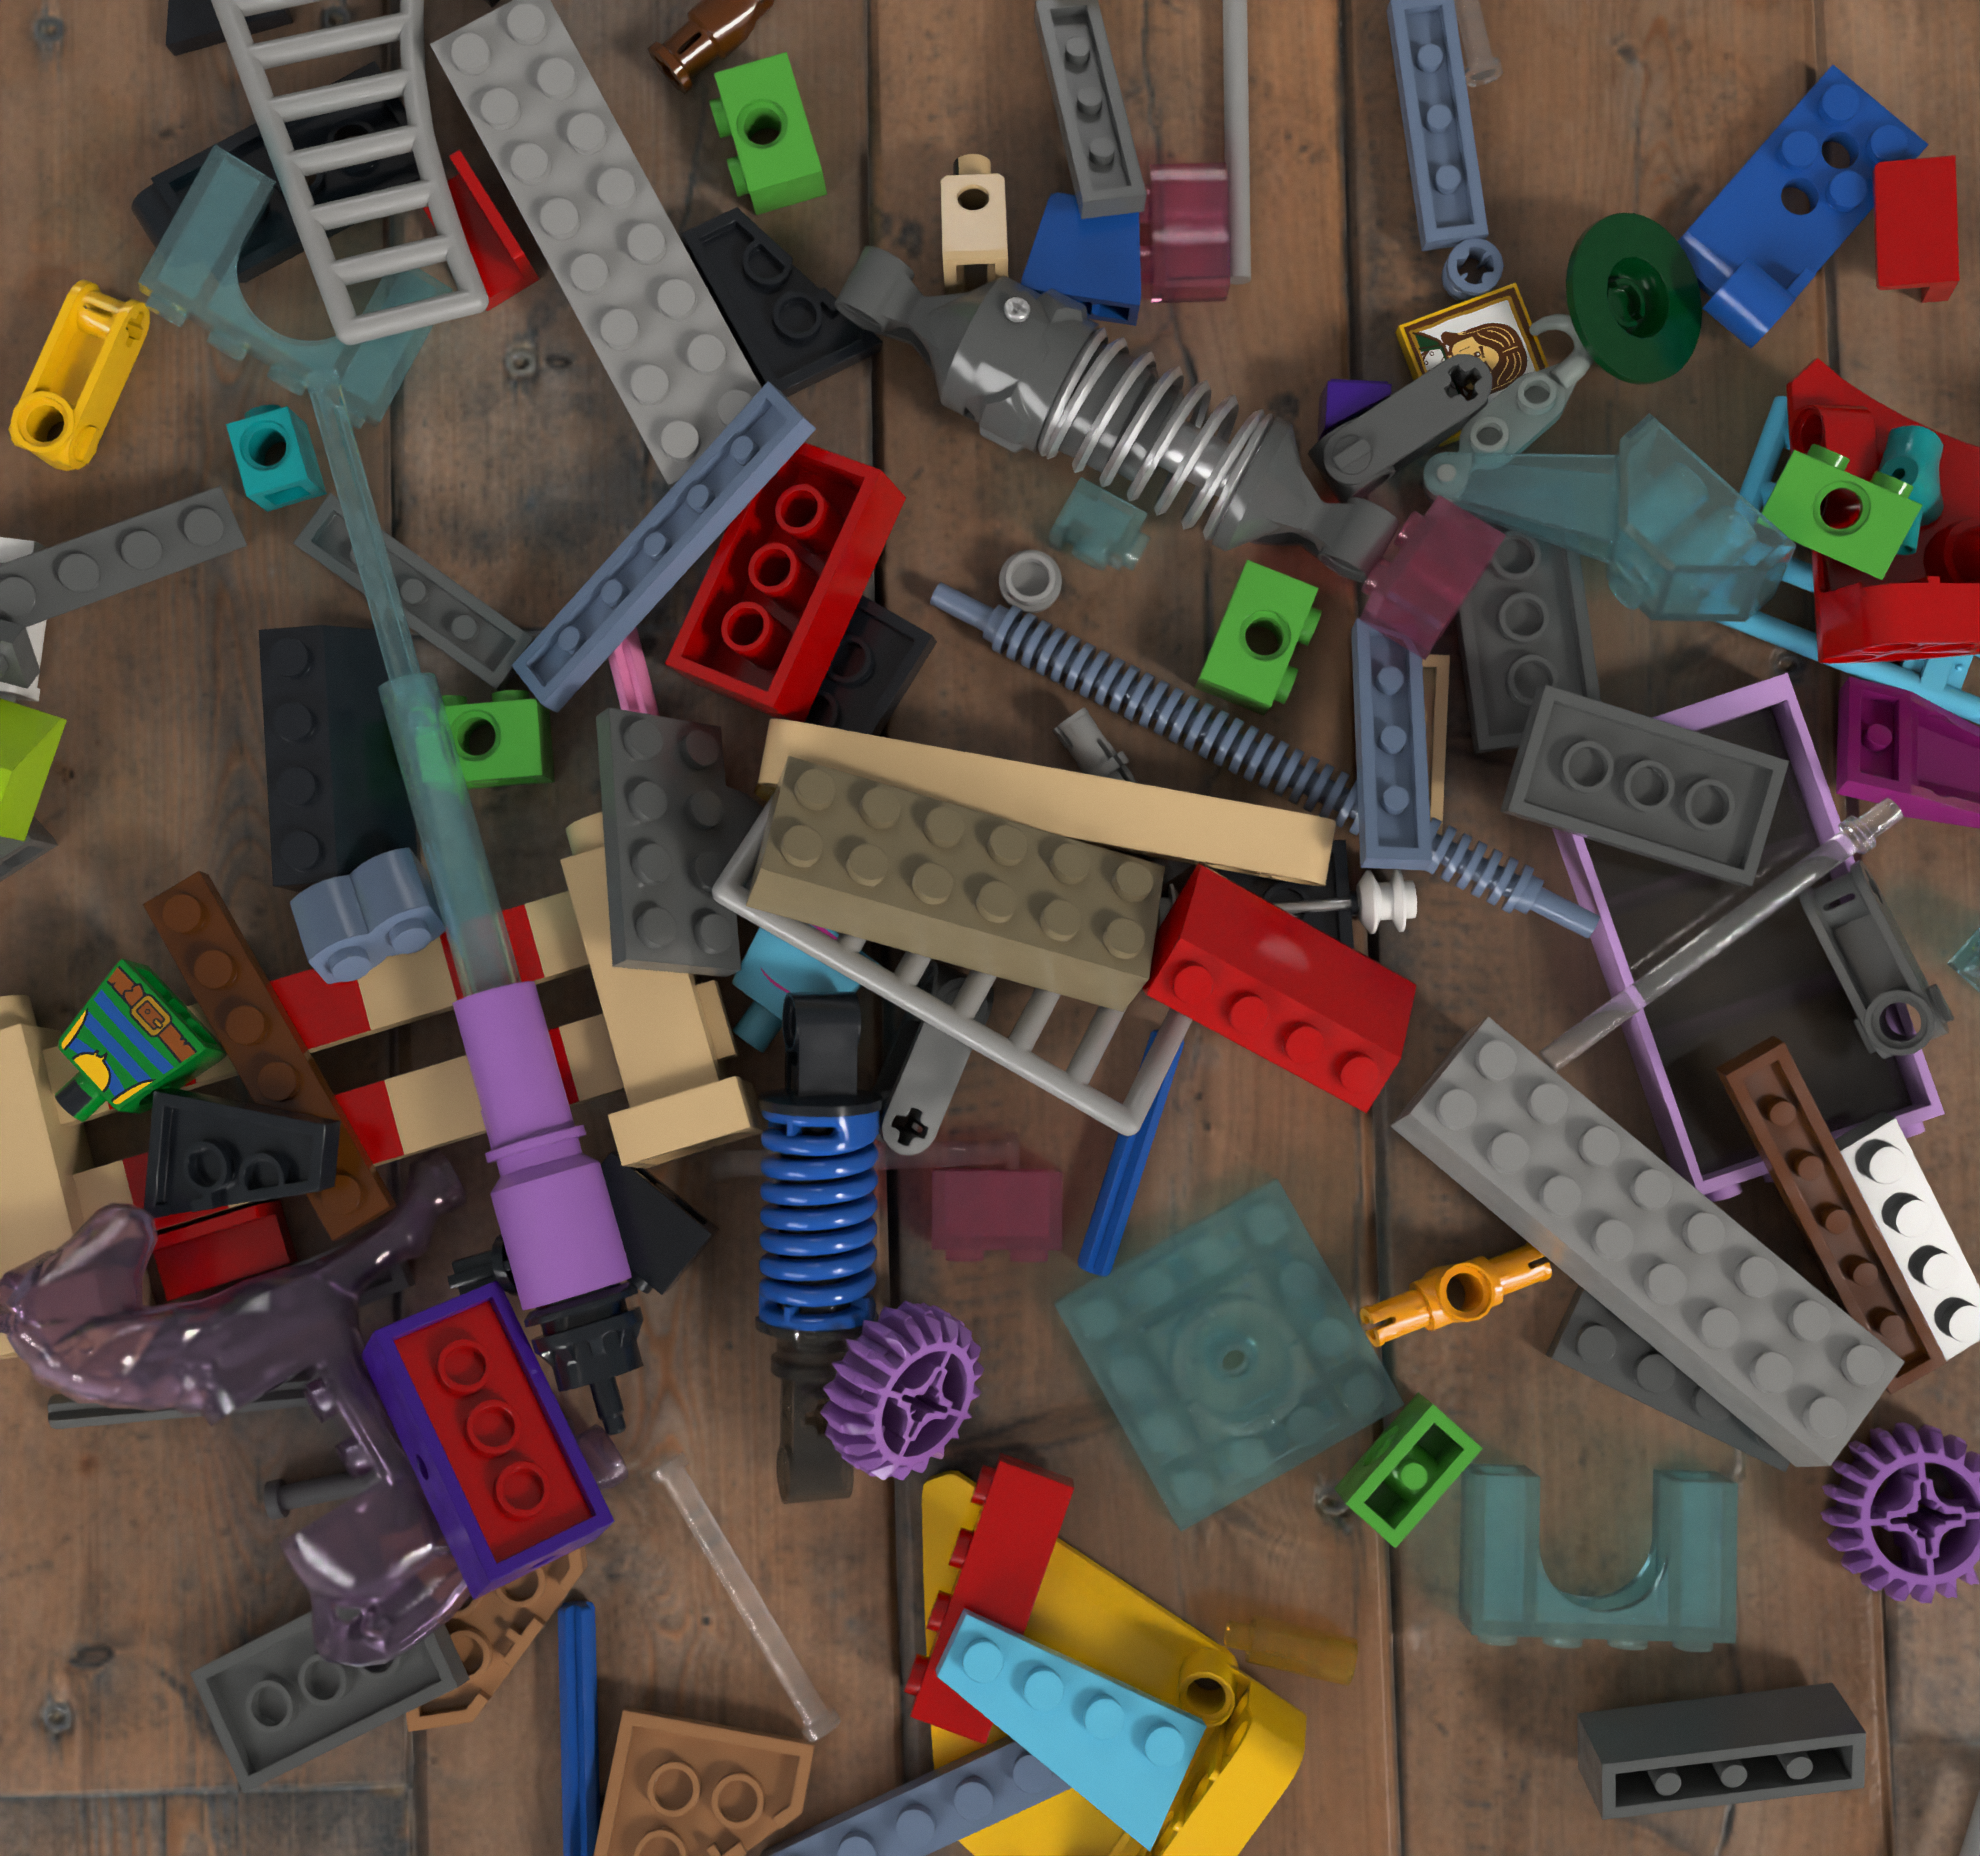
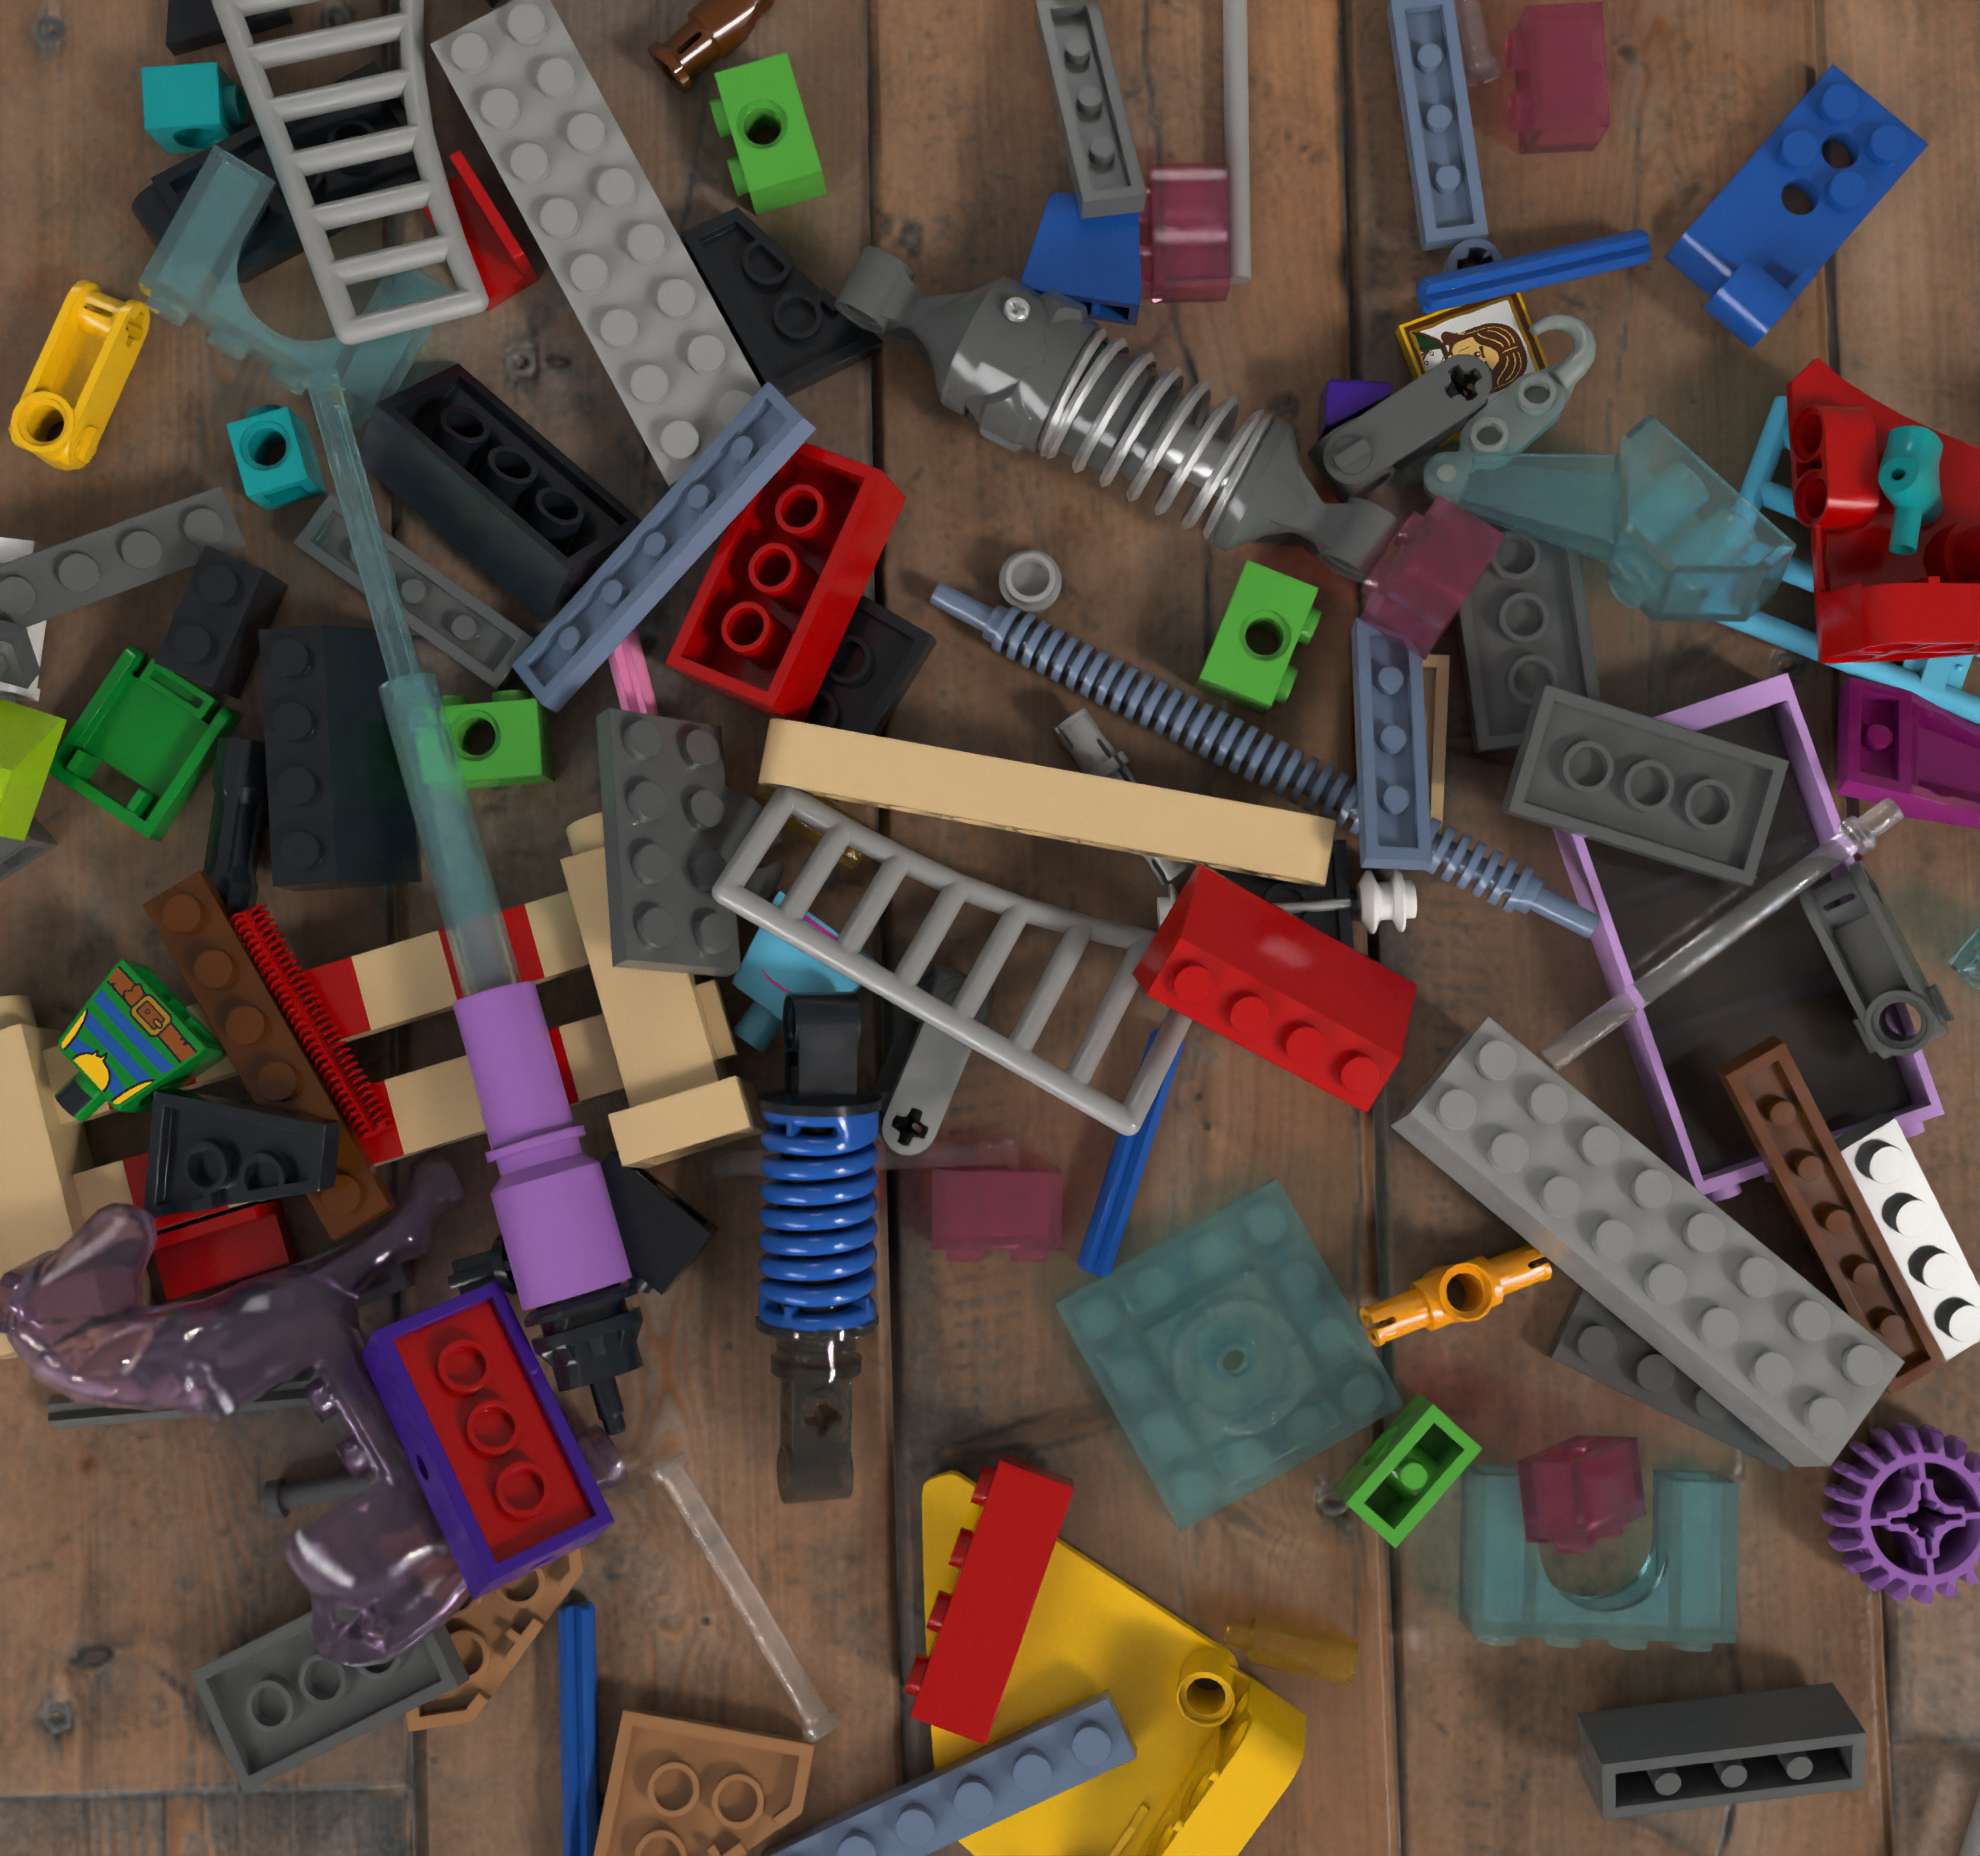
(151, 733): none -> green container
(191, 106): none -> teal brick
(220, 622): none -> black brick
(237, 821): none -> black axle
(310, 1021): none -> red axle
(365, 916): sand blue brick -> none
(495, 488): none -> black slope
(902, 1390): medium lavender gear -> none
(957, 885): dark tan brick -> none
(973, 225): tan torso -> none
(1083, 1725): medium azure wing -> none
(1100, 528): clear light blue brick -> none
(1533, 270): none -> blue axle
(1558, 78): none -> clear pink brick
(1581, 1491): none -> clear pink brick
(1633, 298): dark green hat -> none
(1866, 543): bright green brick -> none
(1917, 226): red panel -> none

